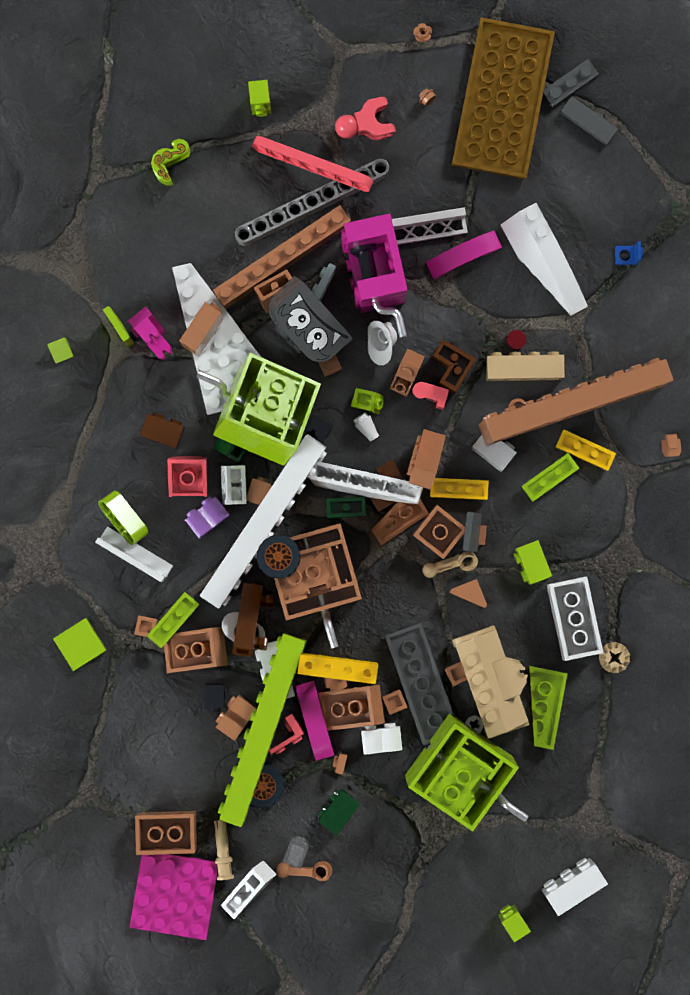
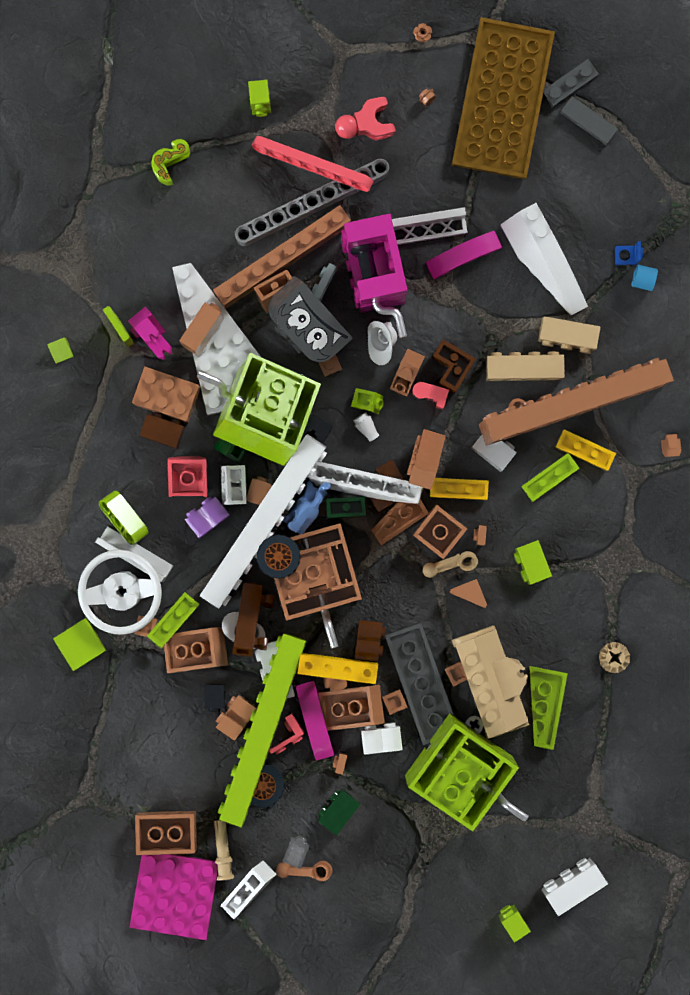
(109, 593): none -> white piece
(166, 394): none -> nougat brick
(306, 508): none -> medium blue animal
(368, 640): none -> reddish brown brick
(472, 532): dark grey tile -> none
(516, 339): dark red tile -> none
(568, 334): none -> tan brick
(574, 618): white brick -> none
(644, 277): none -> dark azure piece

